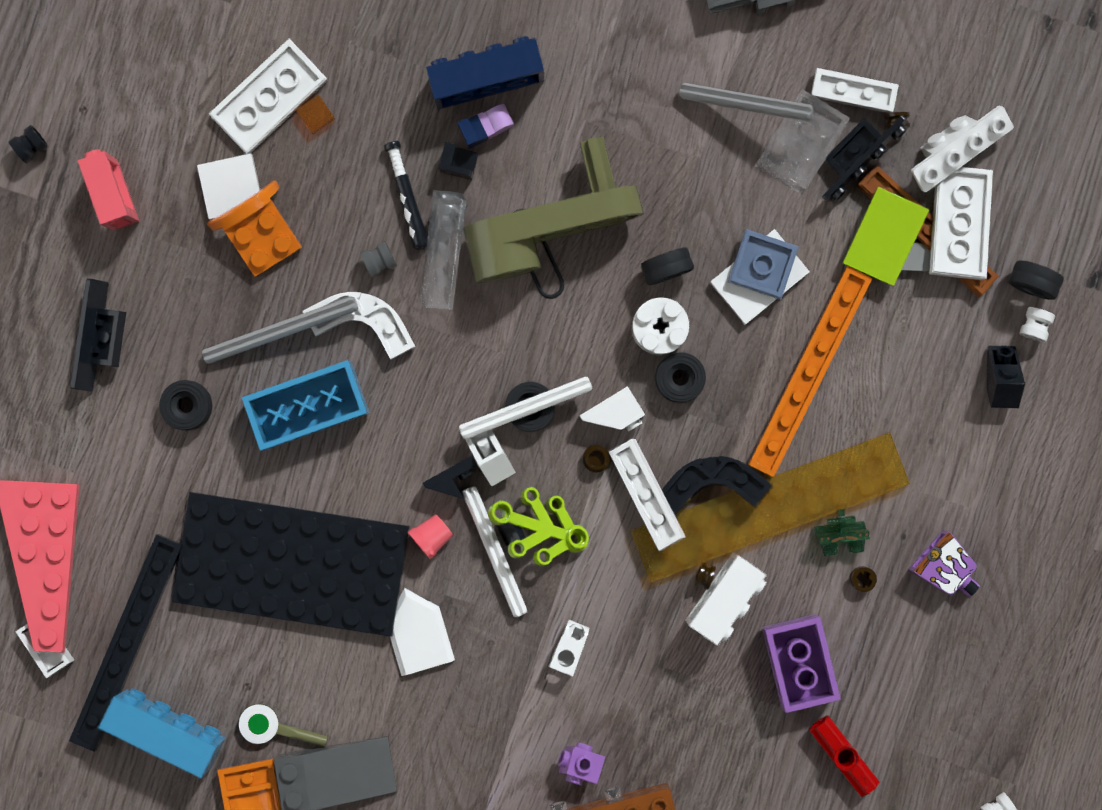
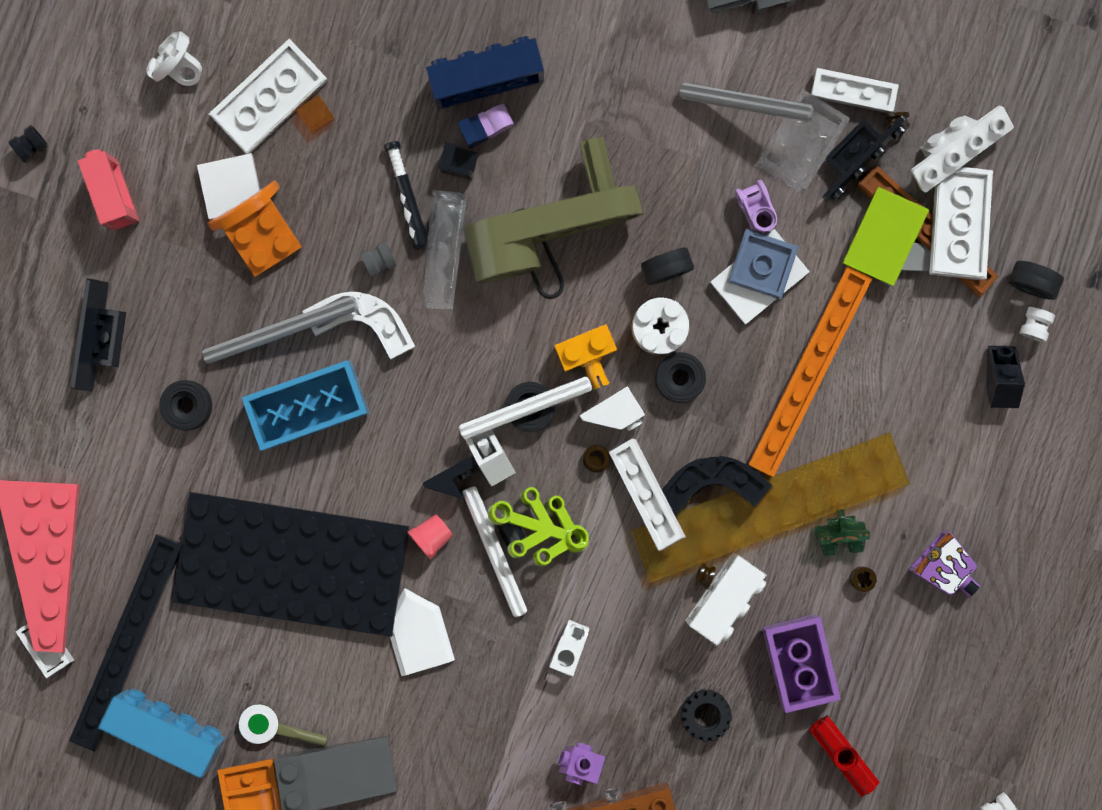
(173, 58): none -> white tile
(586, 352): none -> light orange brick
(711, 732): none -> black tyre
(756, 206): none -> lavender piece

